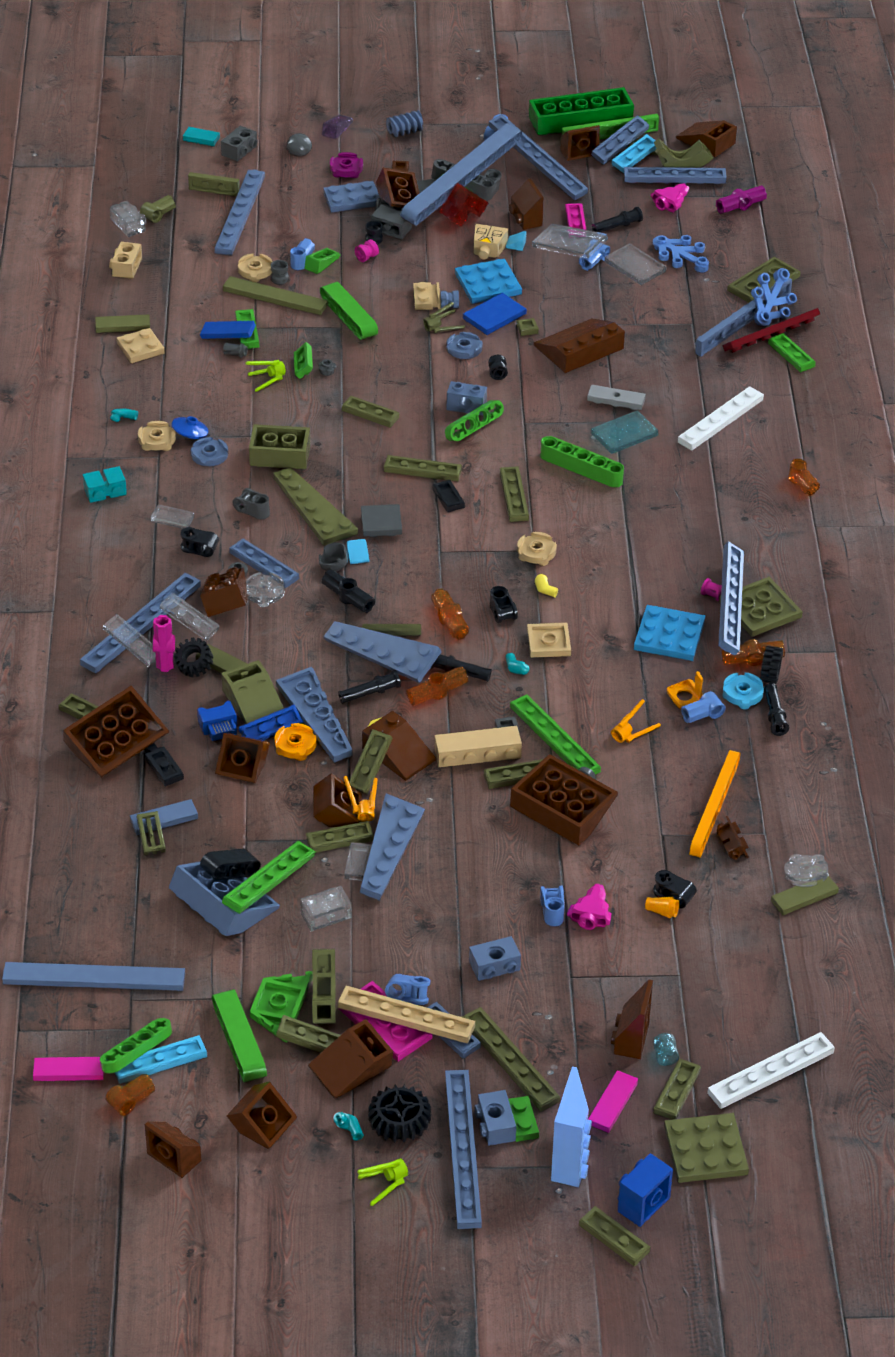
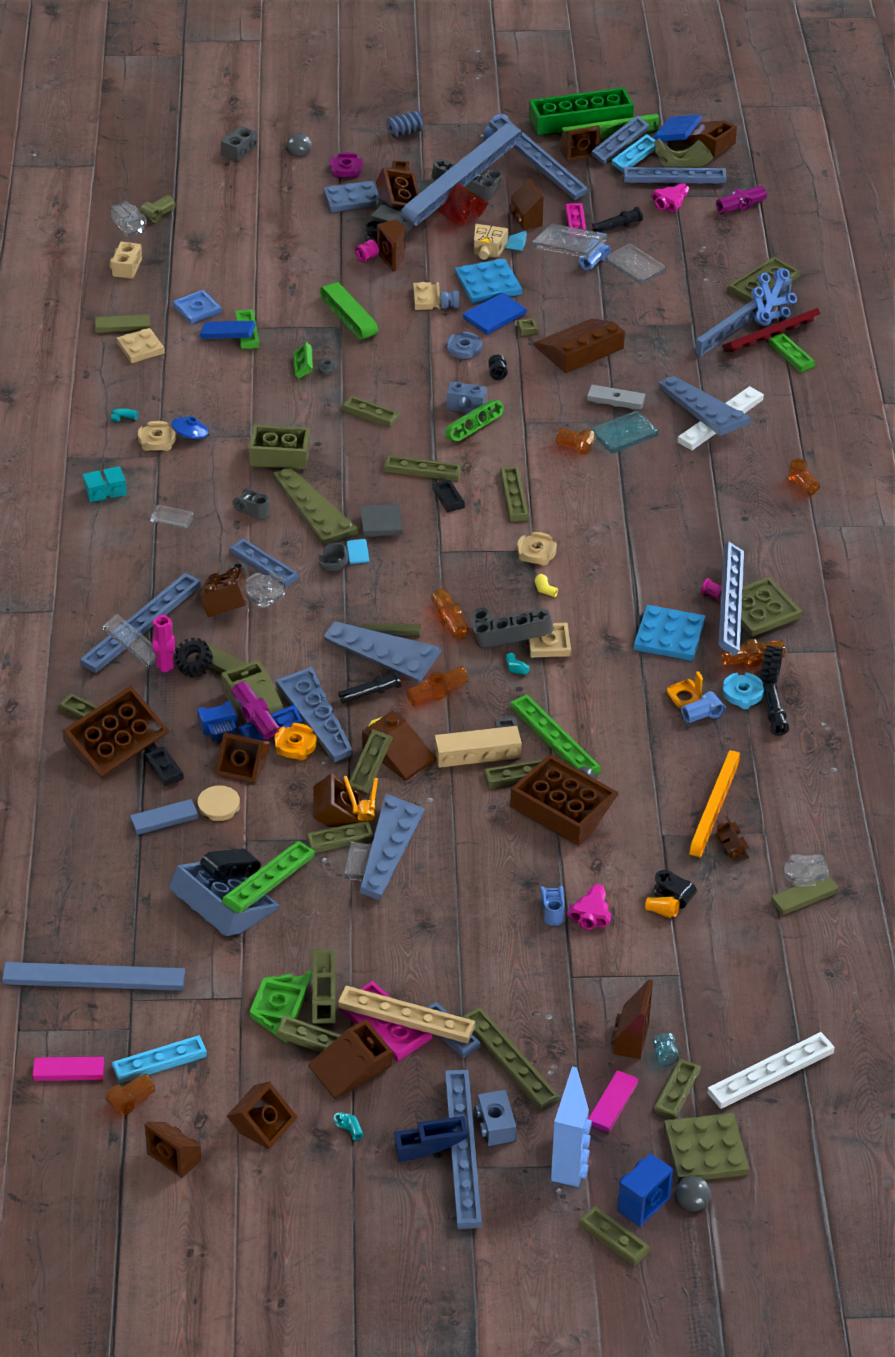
(136, 1045): bright green beam -> none
(153, 848): olive tile -> none
(189, 616): clear tile -> none
(197, 307): none -> medium blue tile
(200, 541): black piece -> none
(201, 136): teal tile -> none
(213, 184): olive tile -> none
(216, 457): sand blue tile -> none
(218, 803): none -> tan tile
(234, 349): dark grey pin -> none
(239, 212): sand blue plate -> none
(239, 1035): bright green beam -> none
(254, 267): tan plate -> none
(255, 710): none -> magenta piece
(275, 295): olive tile -> none
(276, 369): lime plant -> none
(279, 272): dark grey wheel -> none
(299, 253): medium blue piece -> none
(320, 260): bright green slope -> none
(325, 908): clear brick -> none
(336, 126): clear purple slope -> none
(348, 591): black piece -> none
(391, 243): none -> reddish brown slope
(393, 1171): lime plant -> none
(411, 1106): black gear -> none
(413, 989): medium blue piece -> none
(429, 1138): none -> dark blue slope
(434, 321): olive plant -> none
(449, 663): black pin -> none
(494, 958): sand blue brick -> none
(502, 604): black piece -> none
(509, 628): none -> dark grey beam
(524, 1118): bright green plate -> none
(581, 441): none -> clear orange piece
(582, 461): bright green beam -> none
(623, 729): light orange plant -> none
(662, 243): medium blue plant -> none
(678, 127): none -> blue tile
(693, 1193): none -> dark grey hair
(706, 408): none -> sand blue wing

